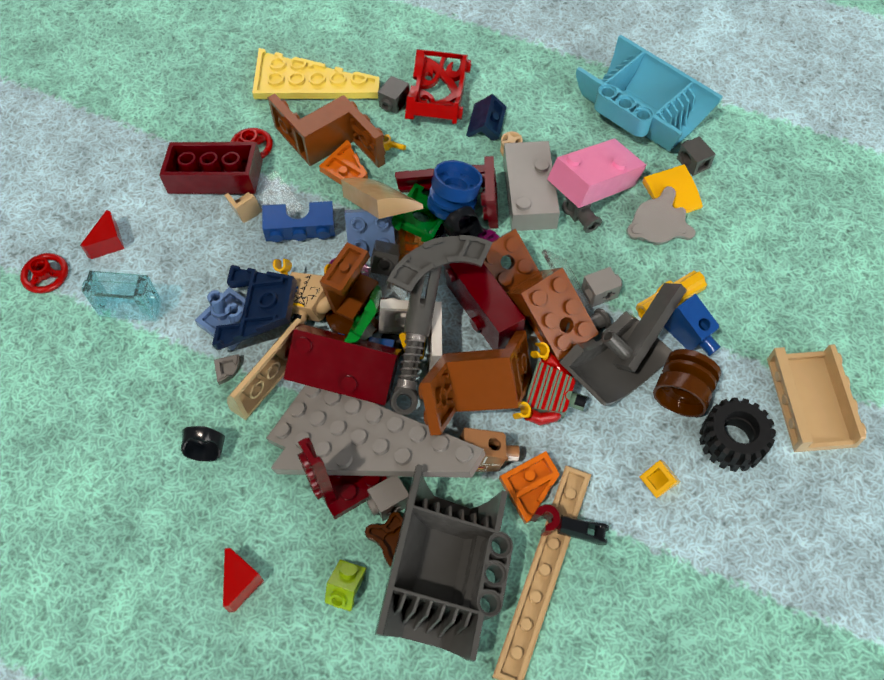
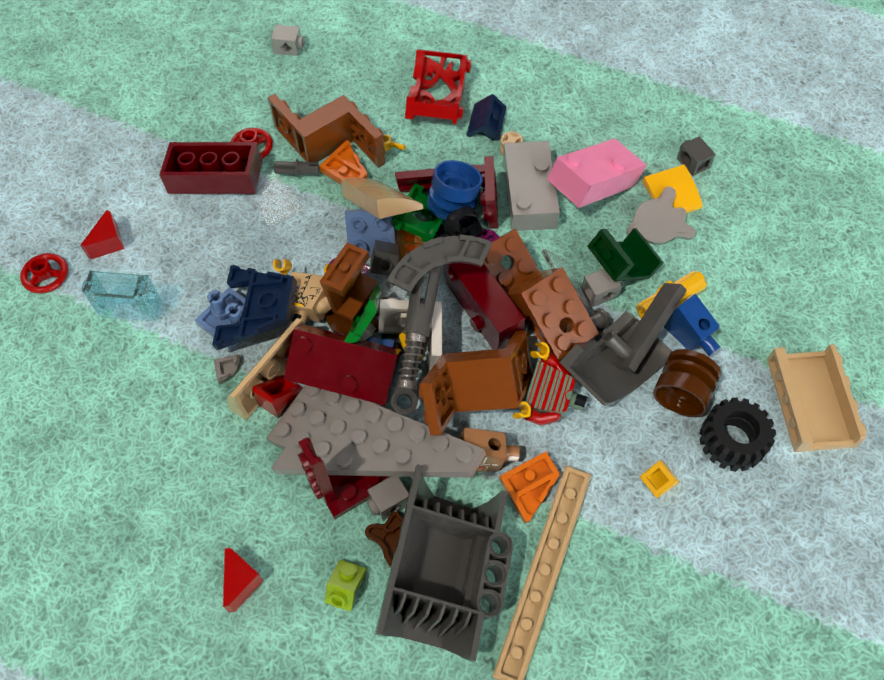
(202, 443): black hair -> none
(245, 207): tan panel -> none
(276, 395): none -> red slope
(287, 40): none -> light grey brick
(296, 168): none -> dark grey axle
(308, 80): light yellow wing -> none
(316, 224): blue arch -> none
(393, 95): dark grey brick -> none
(570, 526): black piece -> none
(583, 214): dark grey connector -> none
(627, 259): none -> dark green panel
(648, 95): medium azure panel -> none

